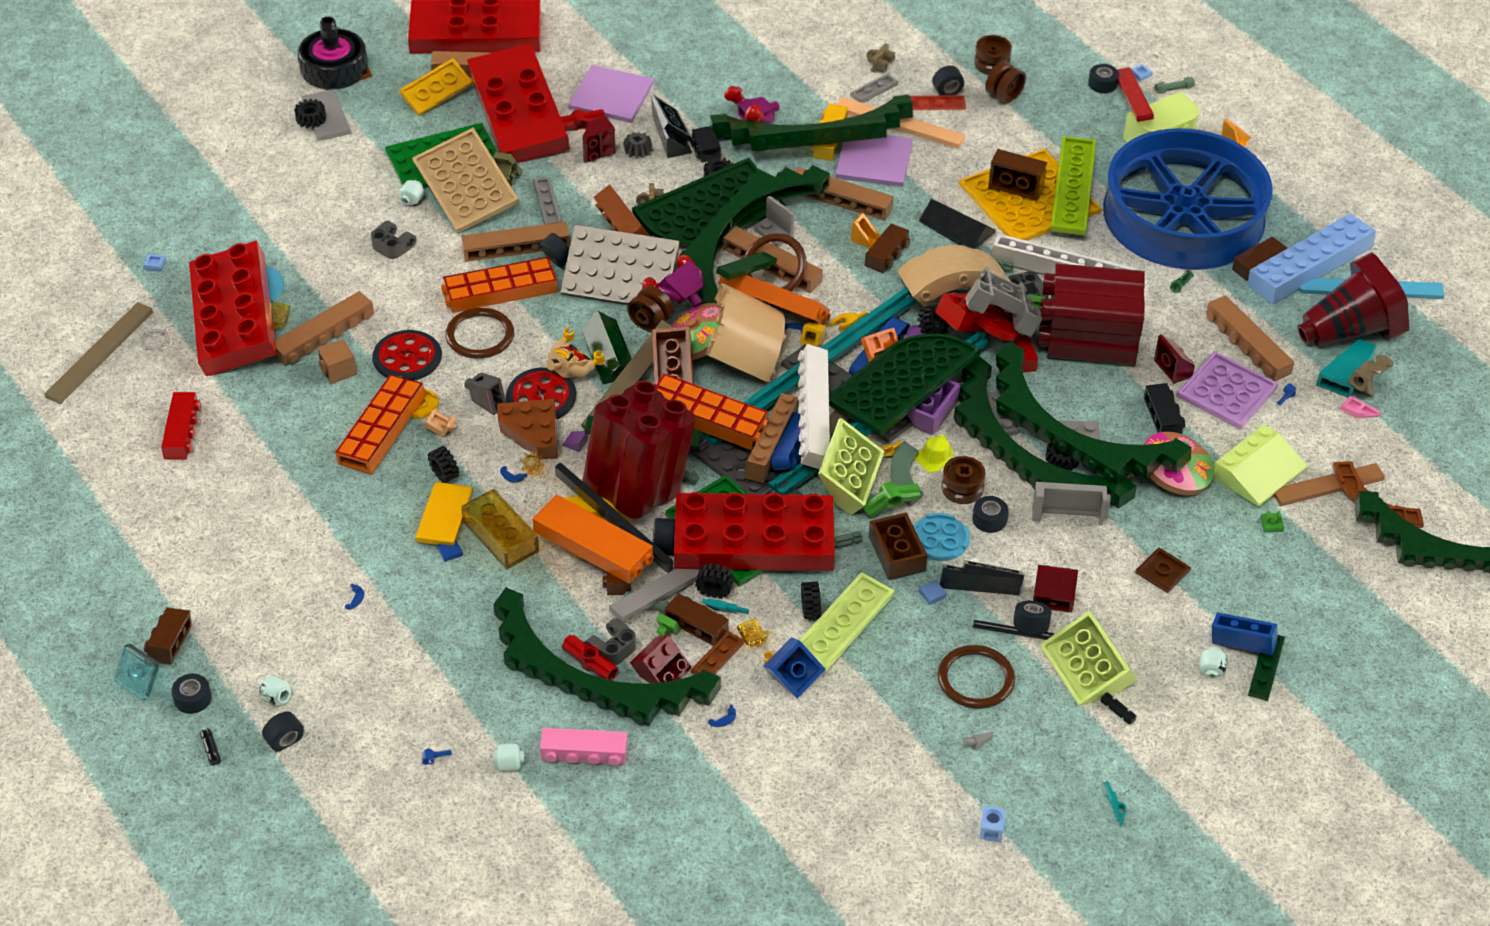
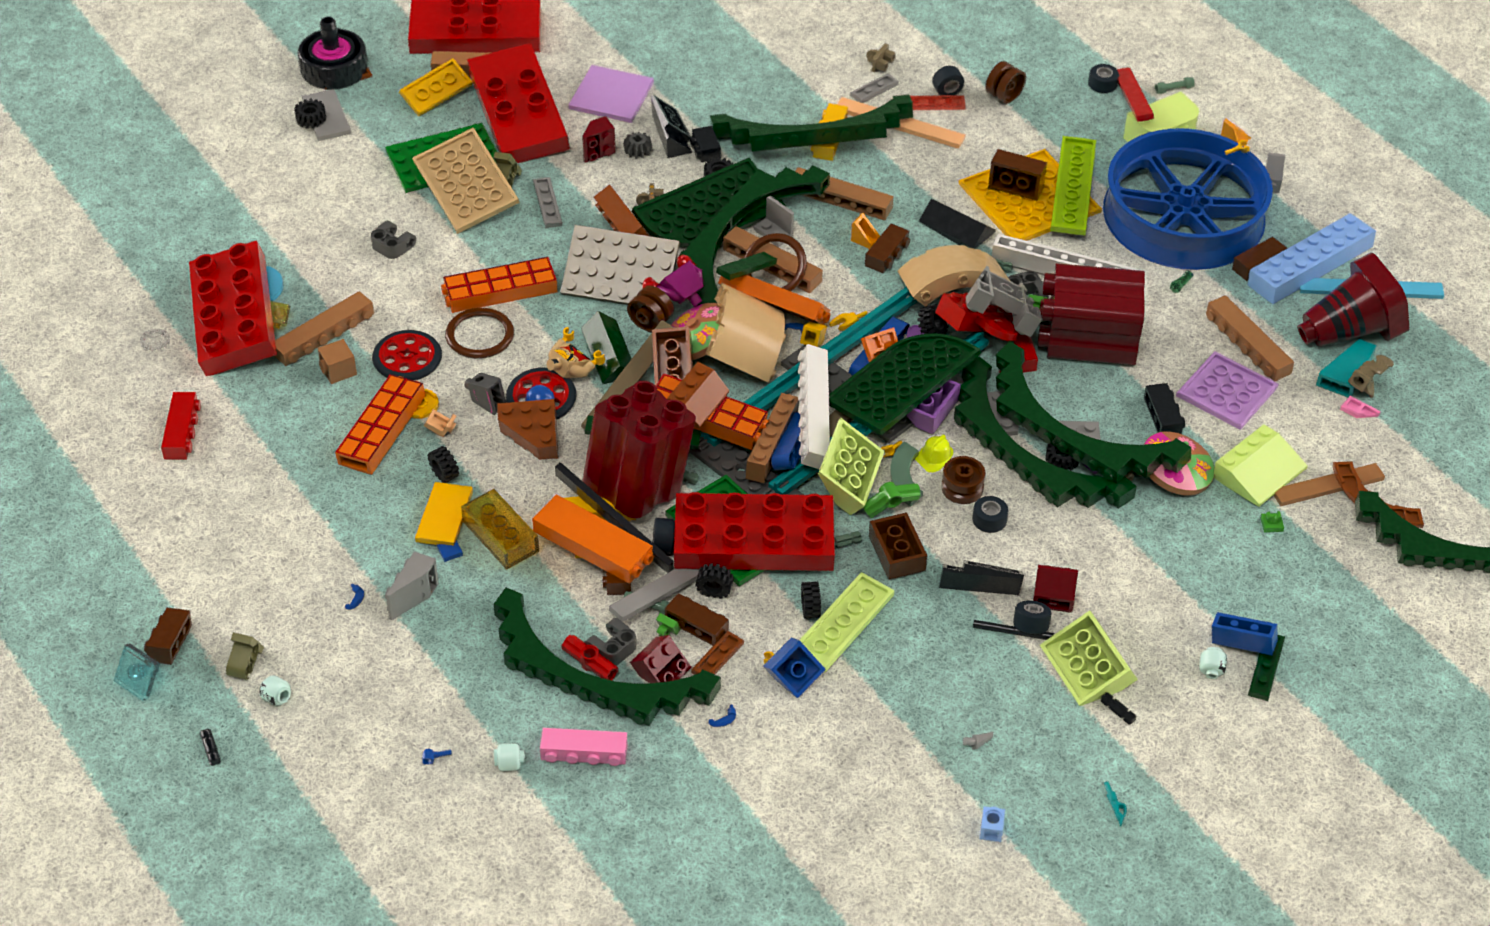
(98, 353): dark tan tile -> none
(154, 262): light blue tile -> none
(191, 693): black wheel -> none
(243, 655): none -> olive tile
(282, 731): black wheel -> none
(412, 192): light aqua head -> none
(412, 584): none -> light grey slope
(510, 241): medium nougat brick -> none
(510, 477): blue piece -> none
(535, 467): clear yellow gear -> none
(539, 392): none -> blue hair
(555, 249): black wheel -> none
(576, 440): medium lavender slope -> none
(581, 119): red piece -> none
(700, 392): none -> slope
(719, 605): teal hand -> none
(753, 633): clear yellow bracket -> none
(754, 109): torso -> none
(875, 160): lavender tile -> none
(932, 592): medium blue tile -> none
(942, 536): medium azure tile -> none
(972, 702): reddish brown wedge -> none
(991, 51): reddish brown wheel -> none
(1070, 500): light grey panel -> none
(1141, 72): light blue tile -> none
(1163, 570): reddish brown tile -> none
(1173, 360): dark red slope -> none
(1240, 147): none -> yellow hand
(1275, 168): none -> light grey slope
(1289, 391): blue hand -> none

